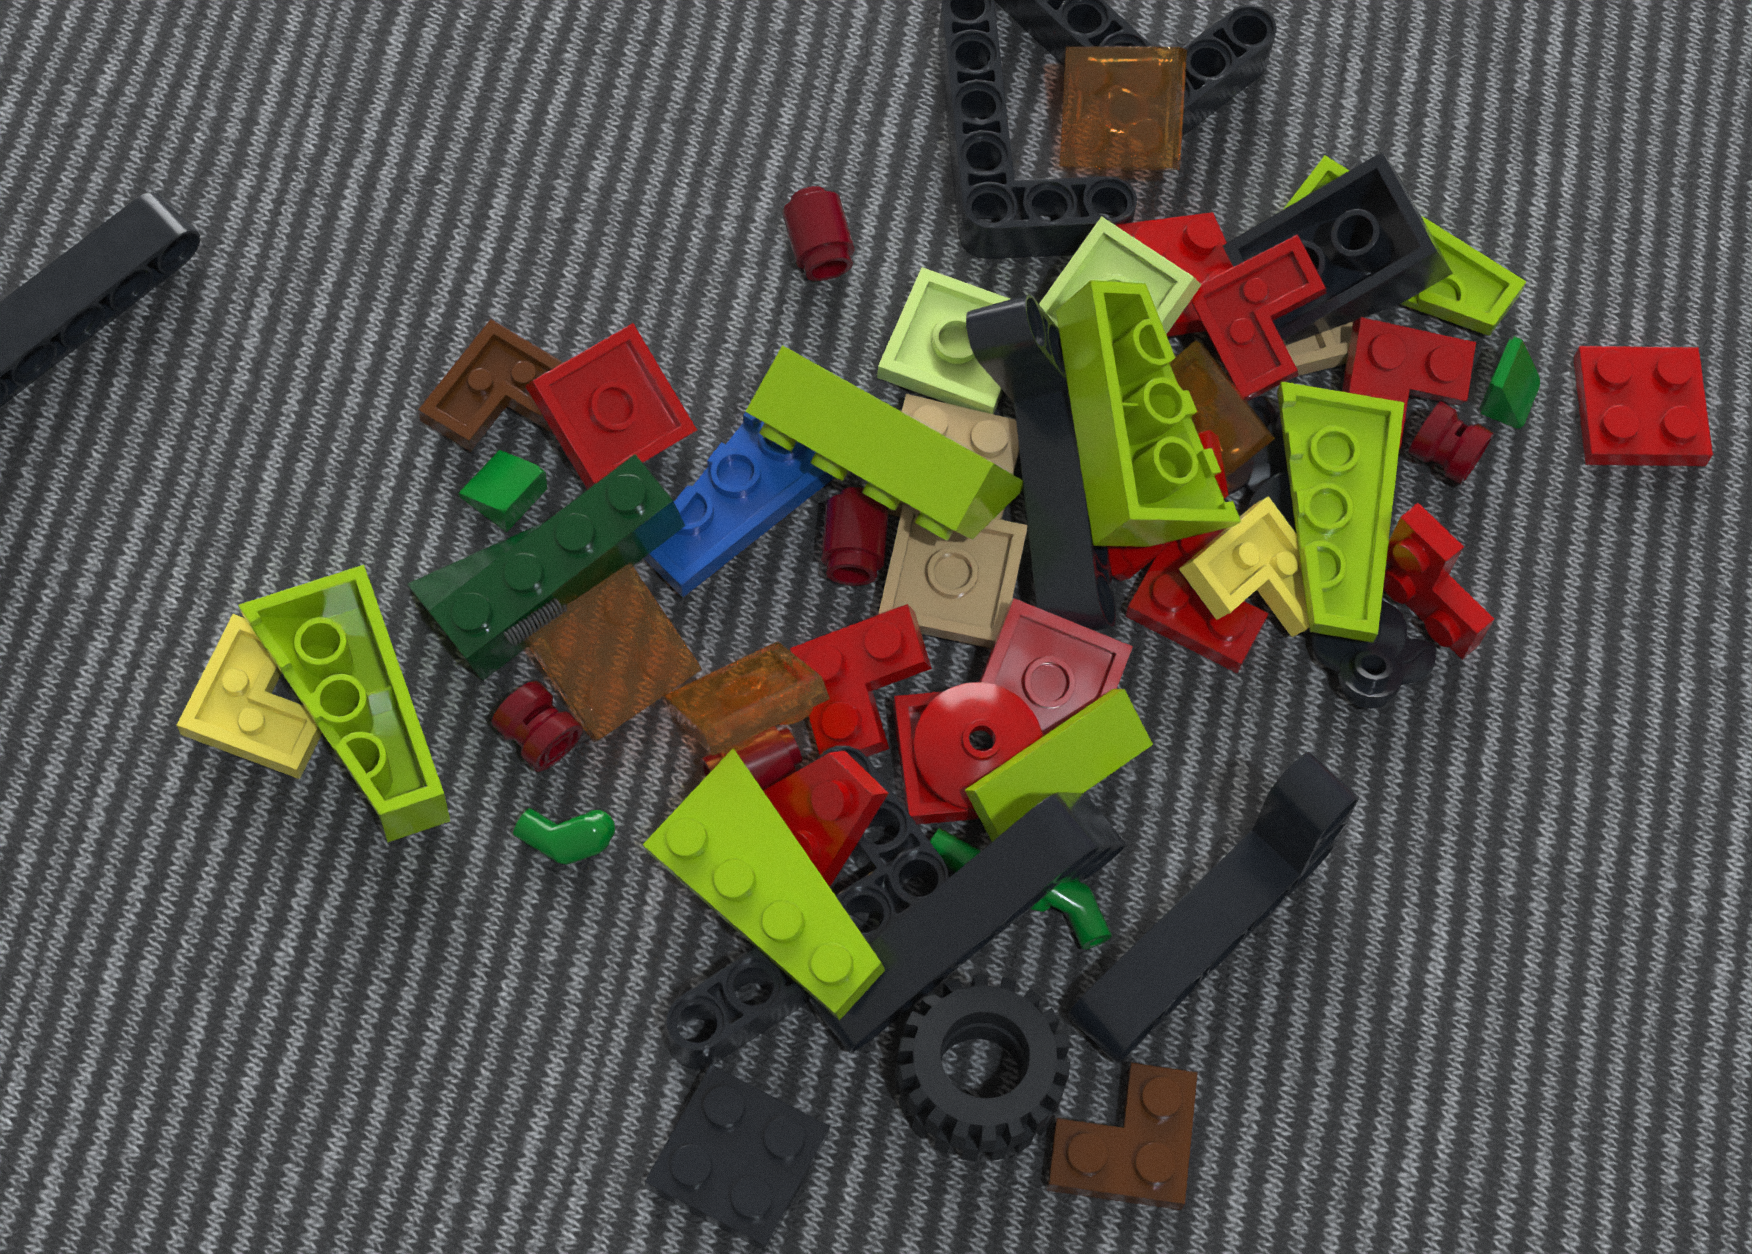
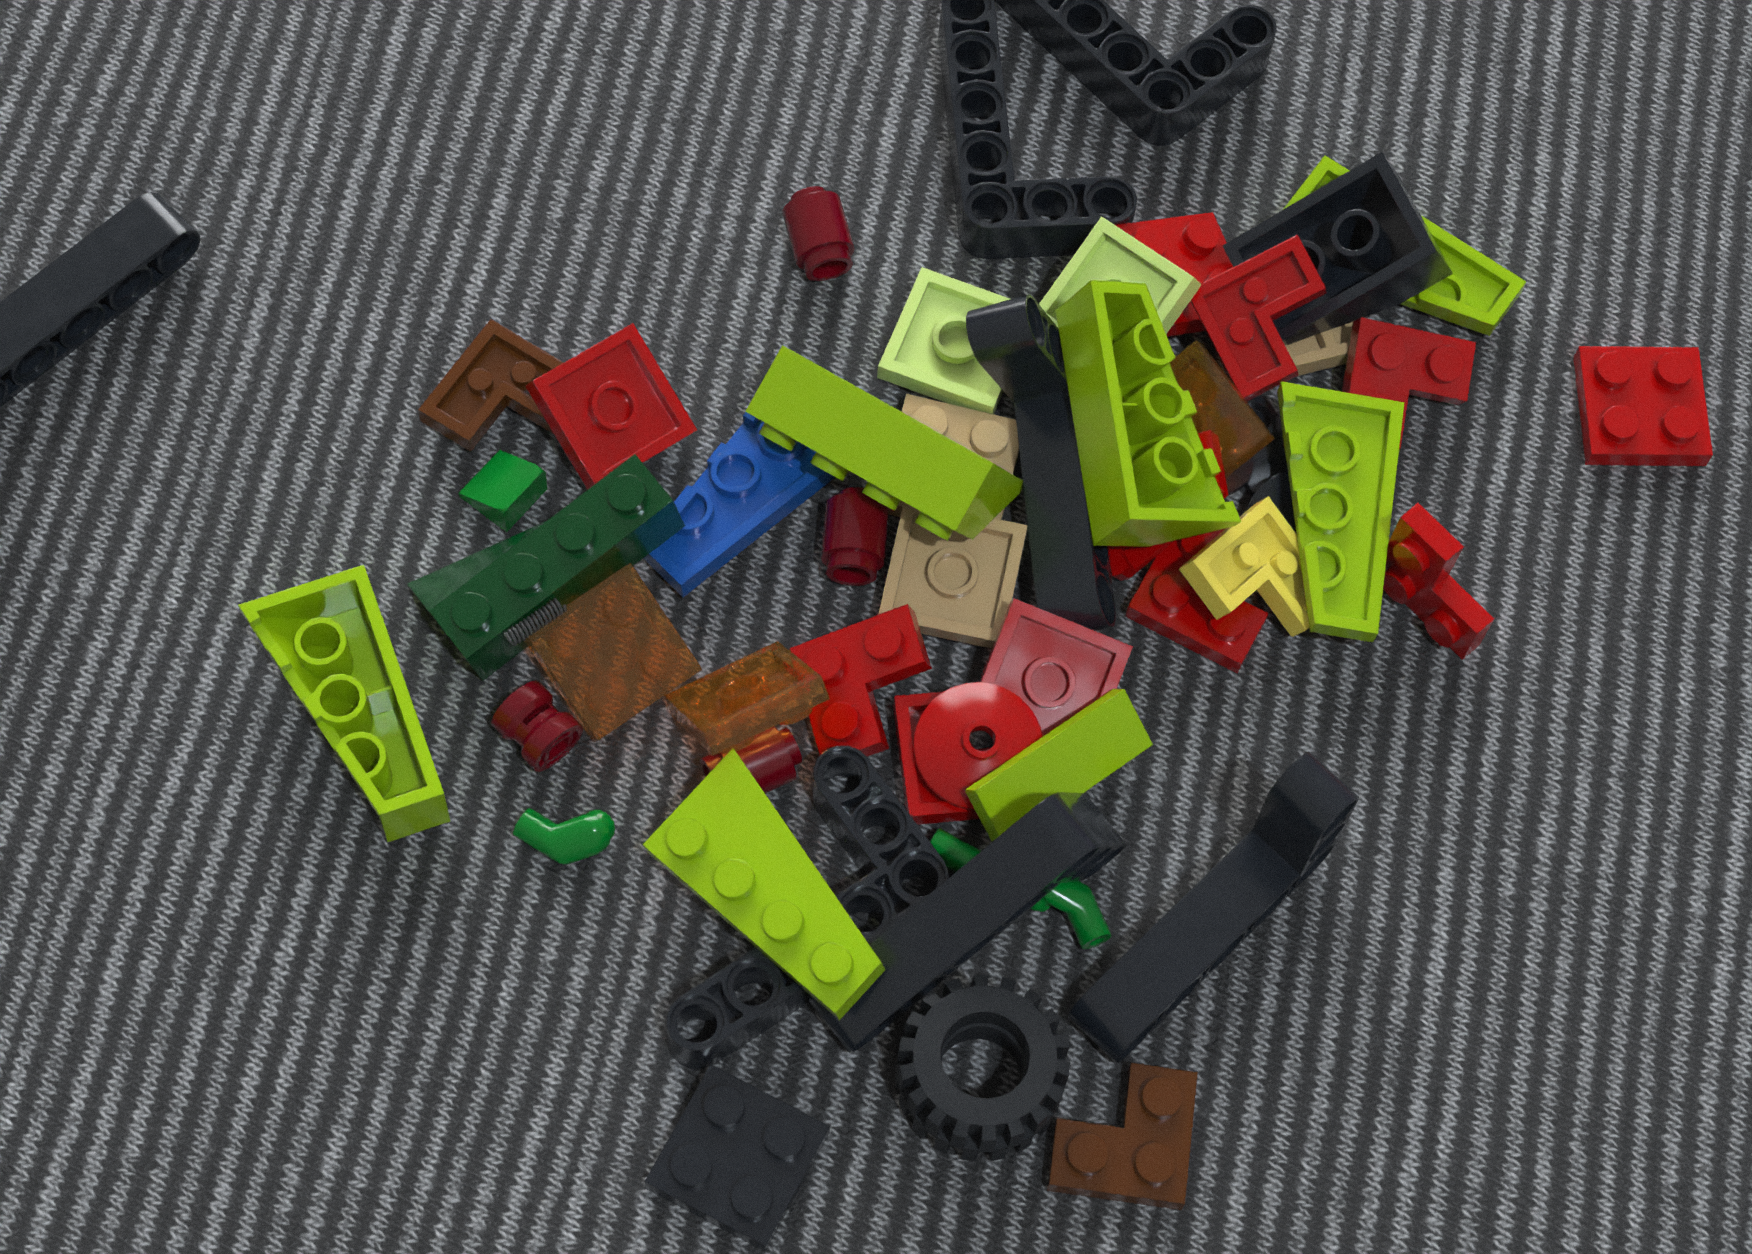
(238, 711): light yellow plate -> none
(828, 808): red wing -> none
(1123, 108): clear orange plate -> none
(1376, 670): black plate -> none
(1450, 443): dark red wheel -> none
(1512, 386): green slope -> none

